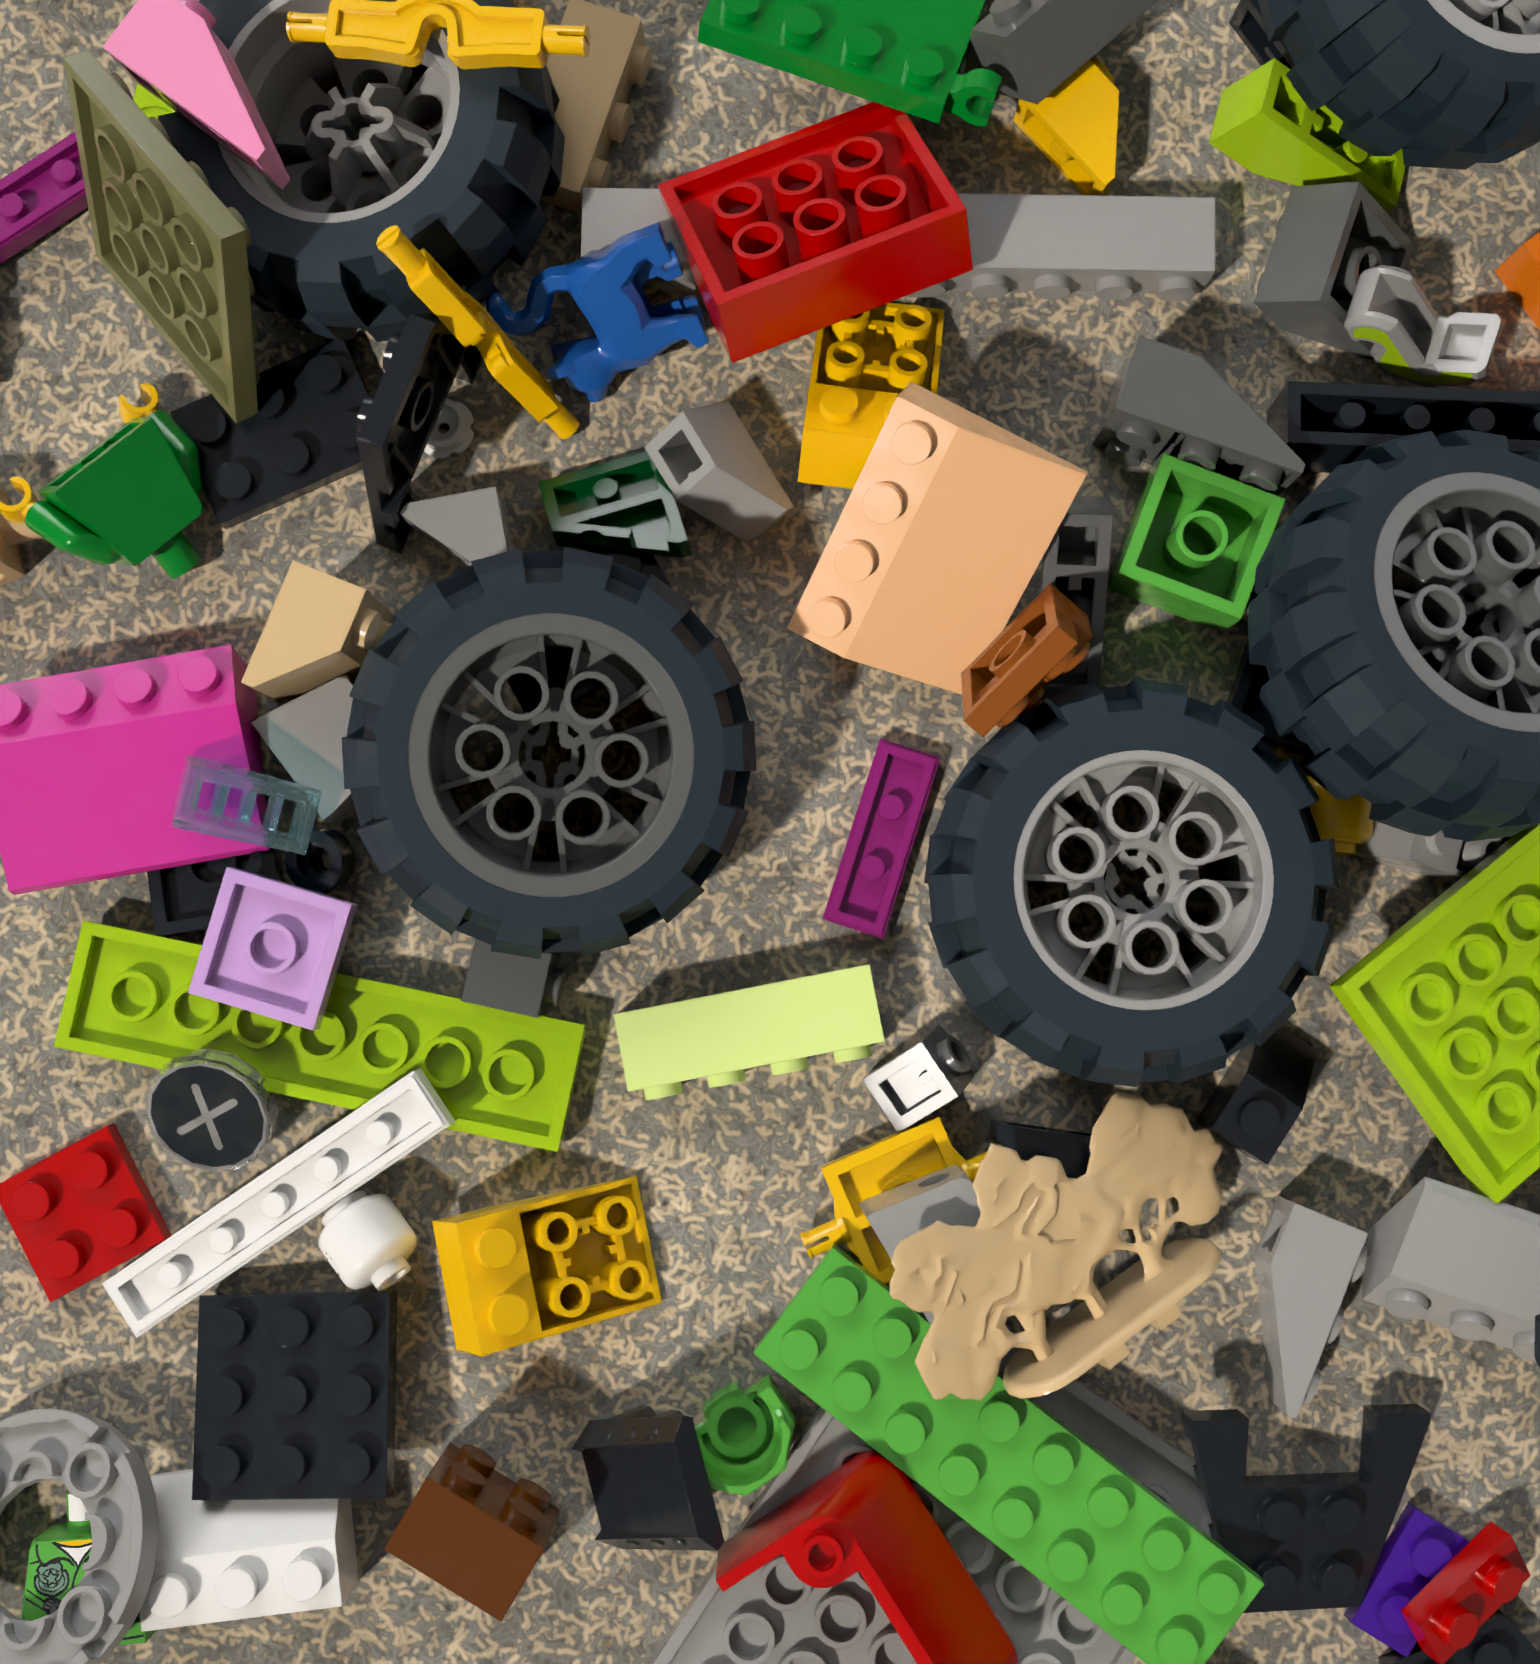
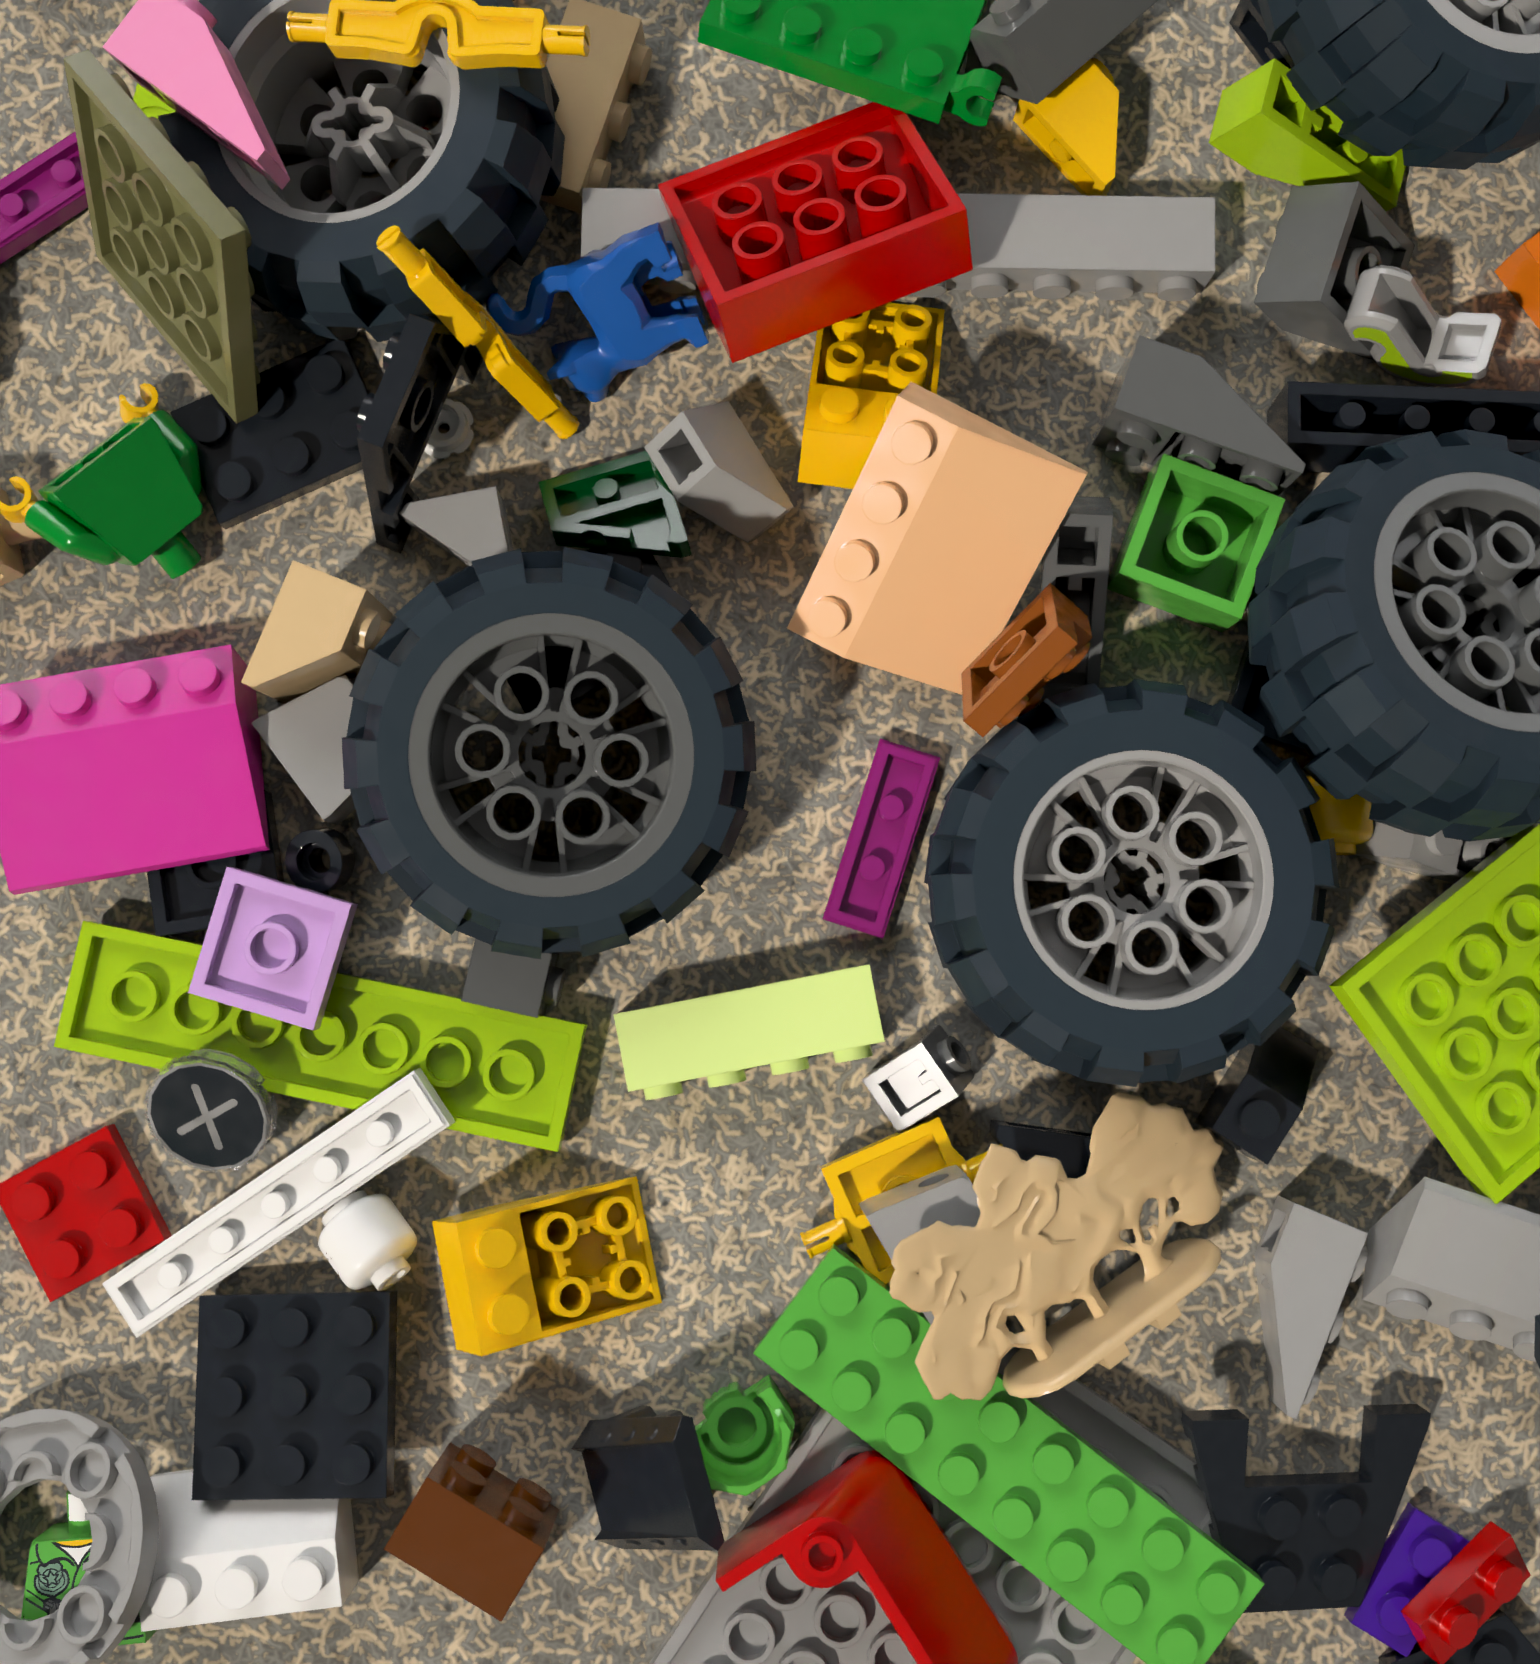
(214, 823): clear light blue slope -> none

